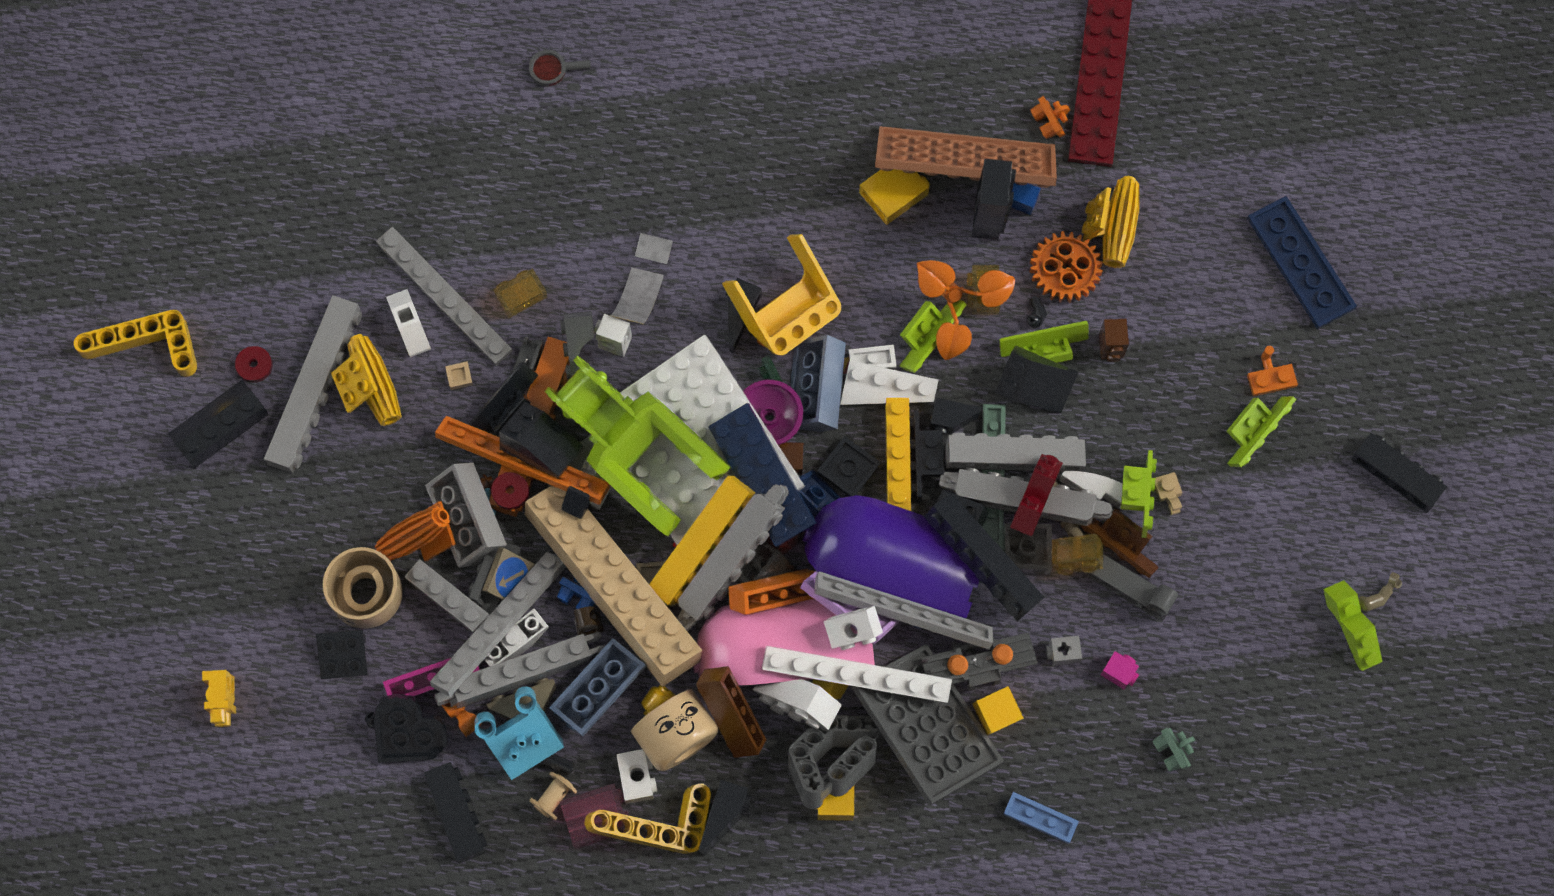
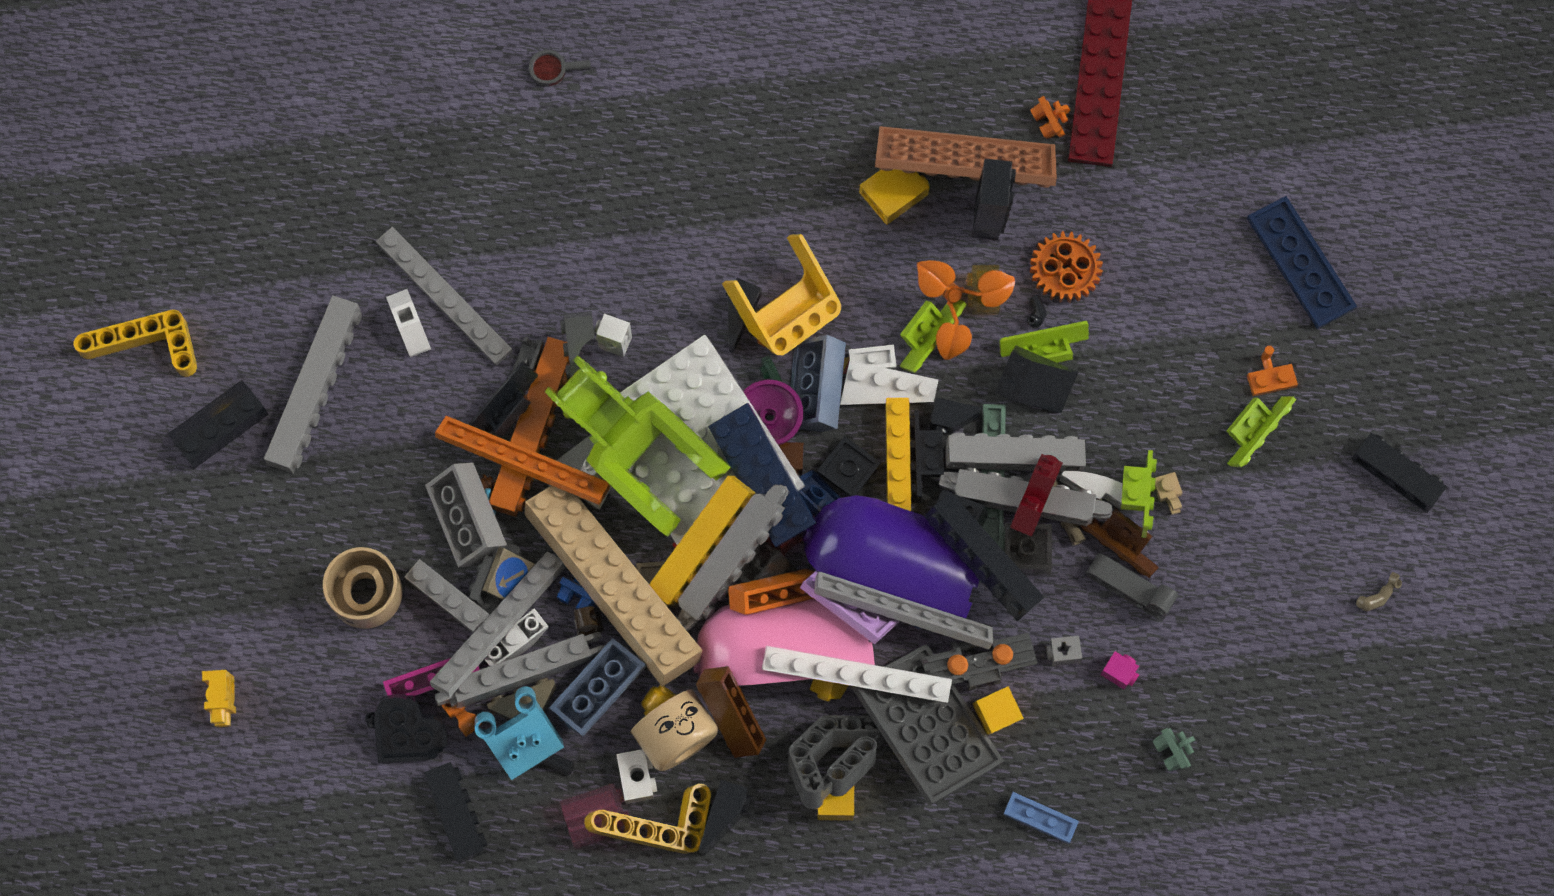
(257, 373): dark red piece -> none
(342, 654): black hinge -> none
(366, 379): yellow plate -> none
(423, 530): orange plate -> none
(459, 375): tan plate -> none
(514, 500): dark red piece -> none
(520, 293): clear yellow brick -> none
(539, 441): black slope -> none
(552, 795): tan hose -> none
(575, 502): black slope -> none
(643, 285): flat silver sticker -> none
(800, 701): white slope -> none
(840, 631): white brick -> none
(1025, 197): blue panel -> none
(1077, 554): clear yellow brick -> none
(1113, 339): reddish brown brick -> none
(1114, 220): yellow plate -> none
(1355, 625): lime arch -> none

